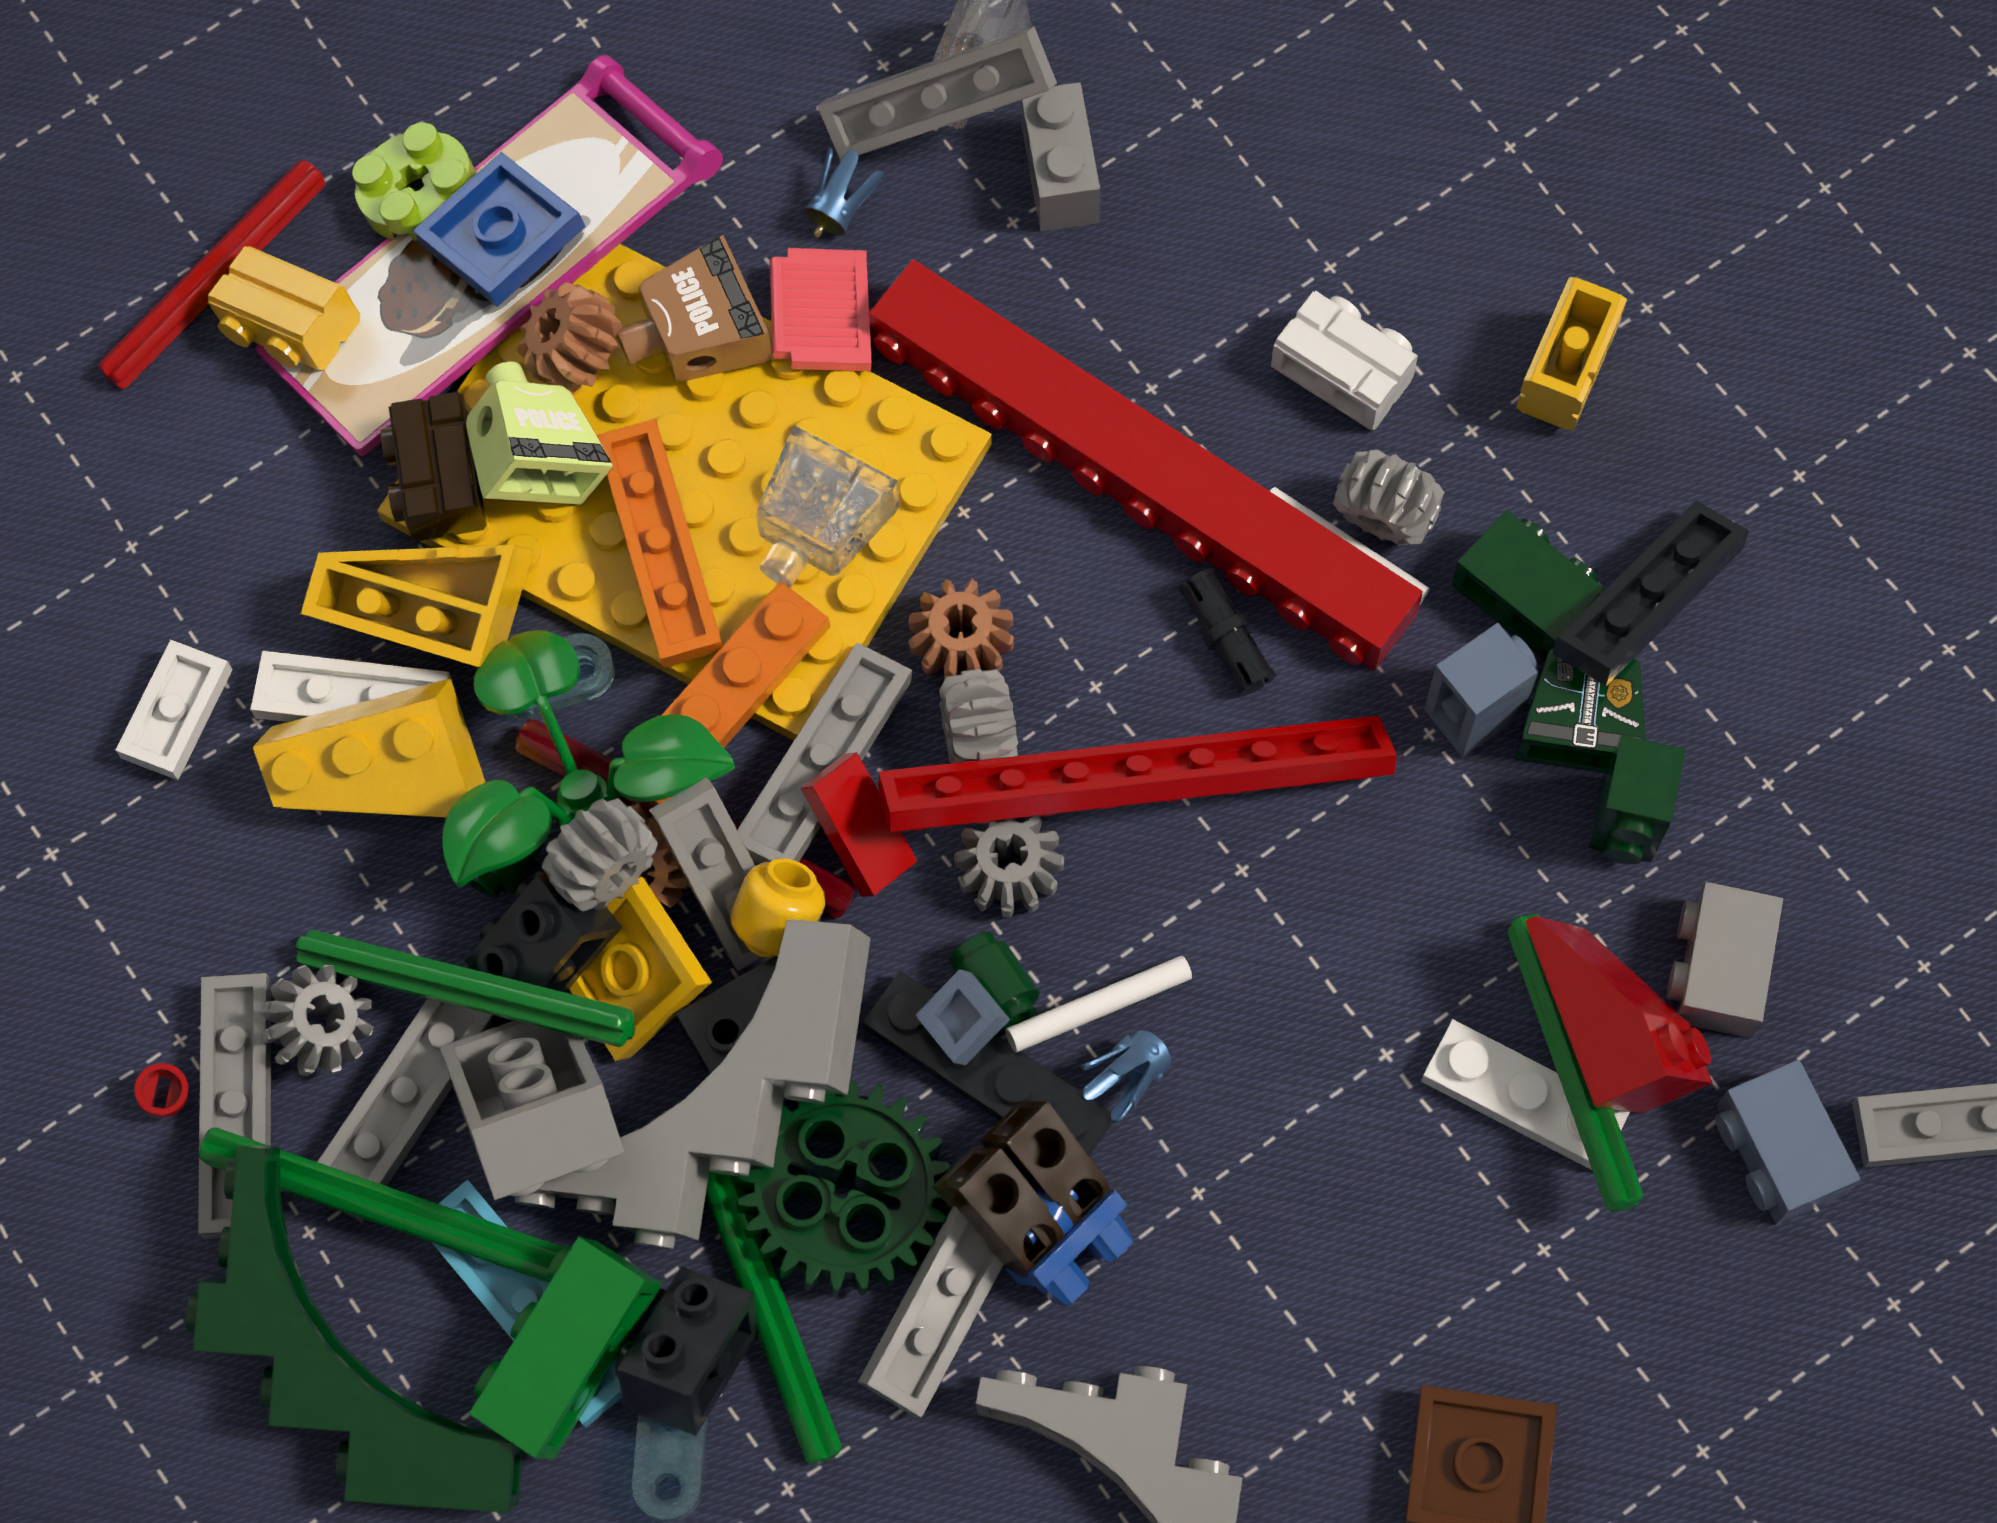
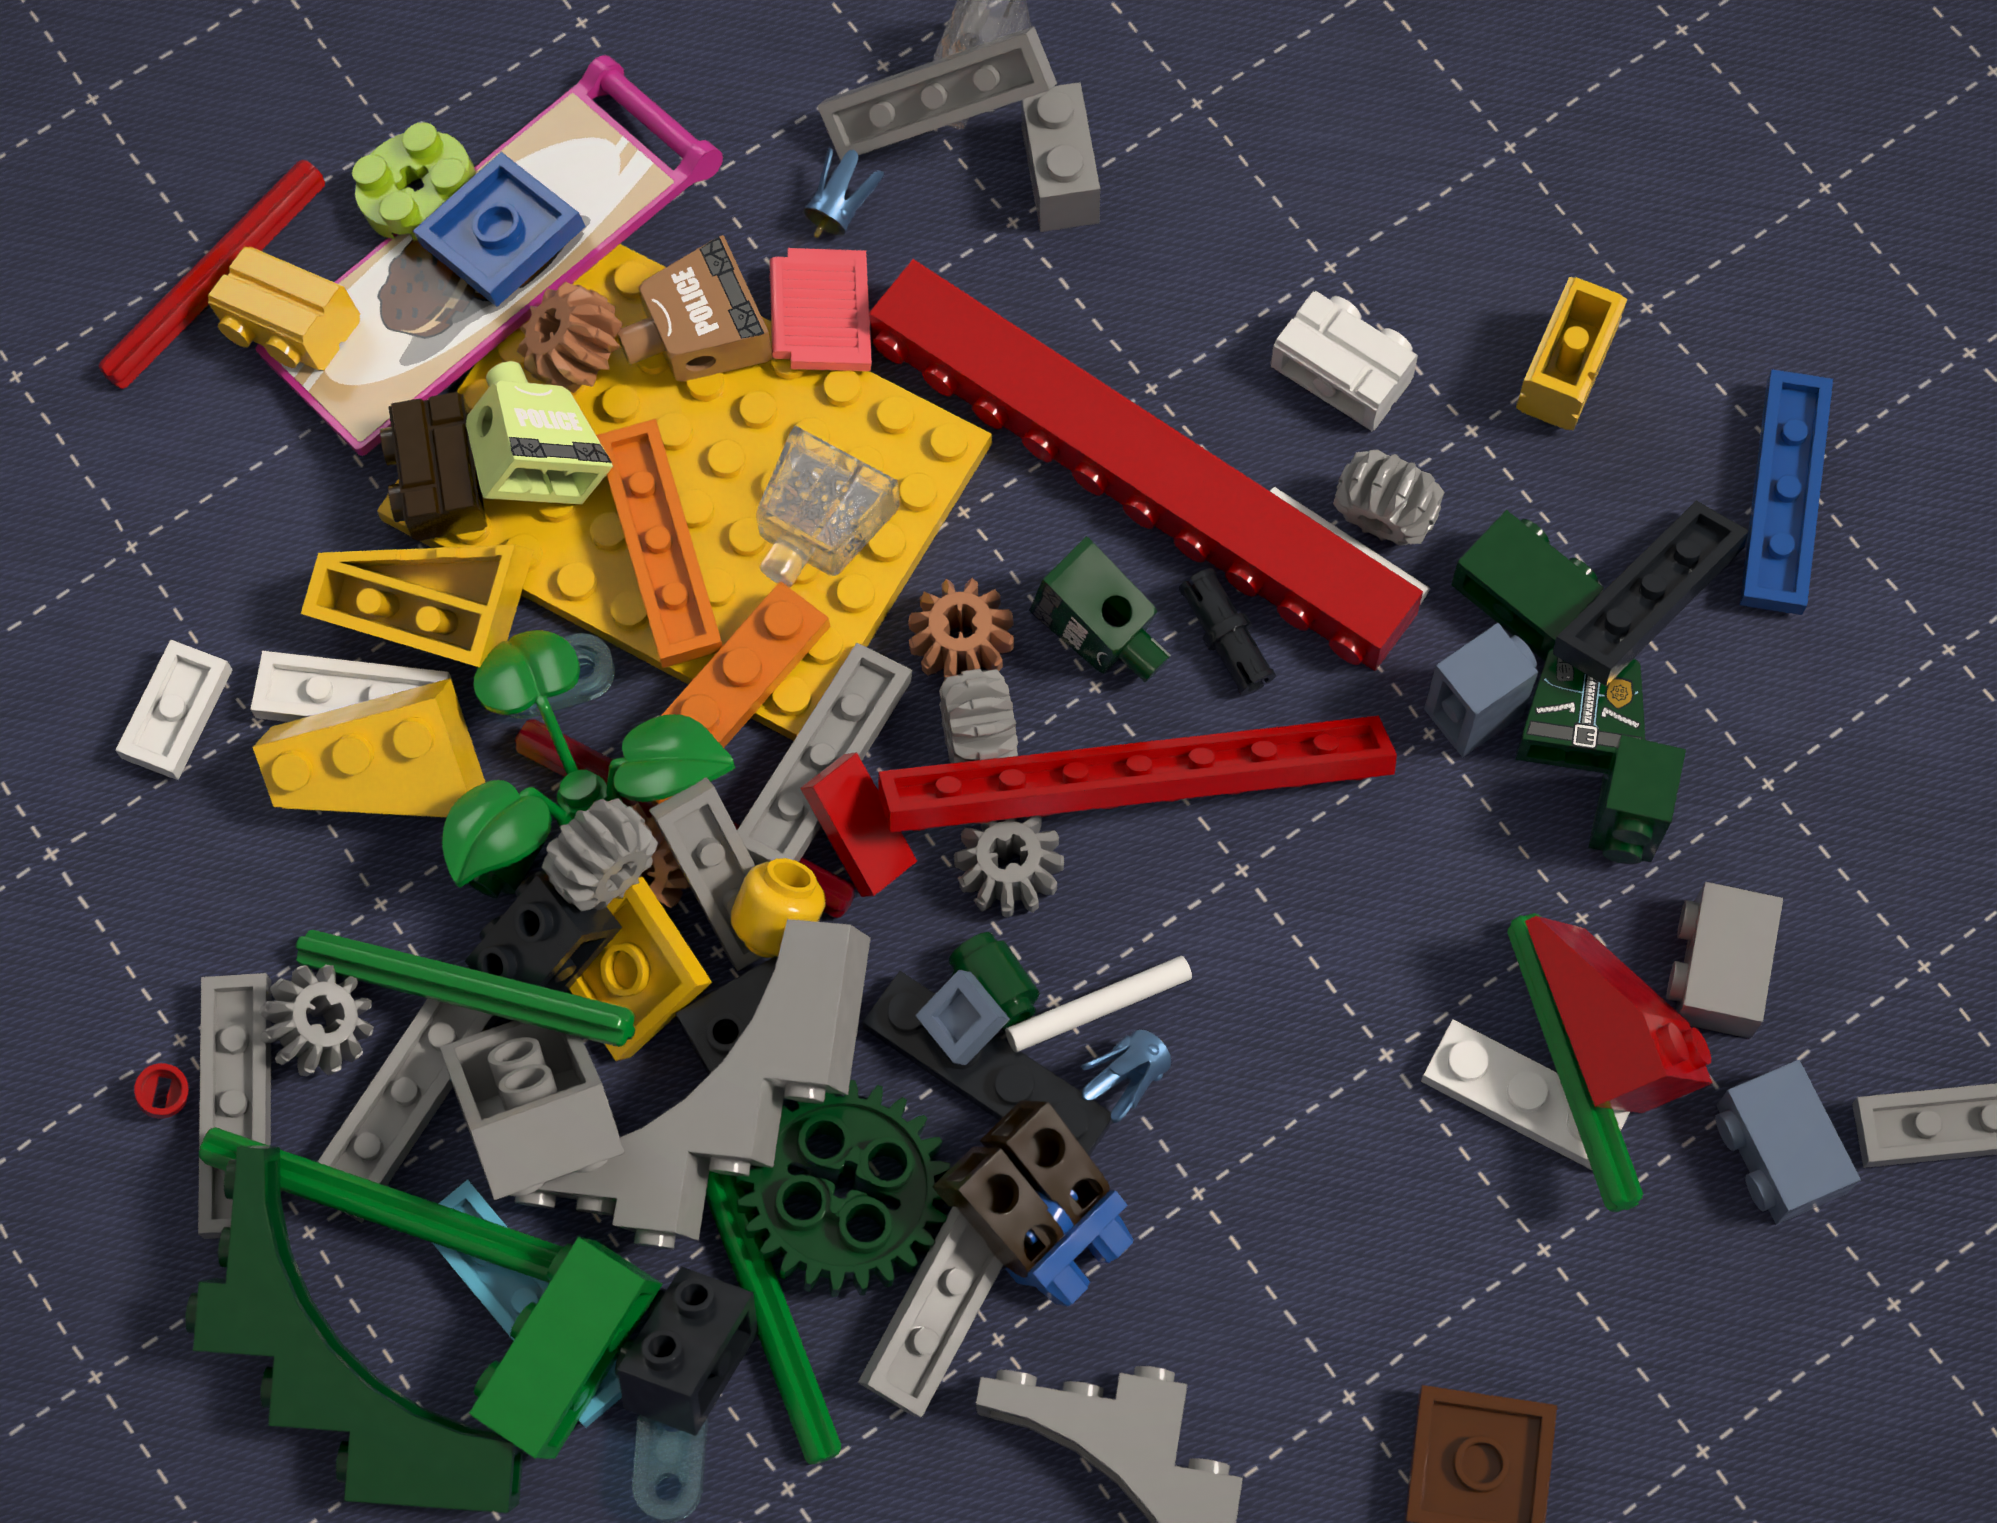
(1085, 594): none -> dark green torso
(1786, 492): none -> blue plate

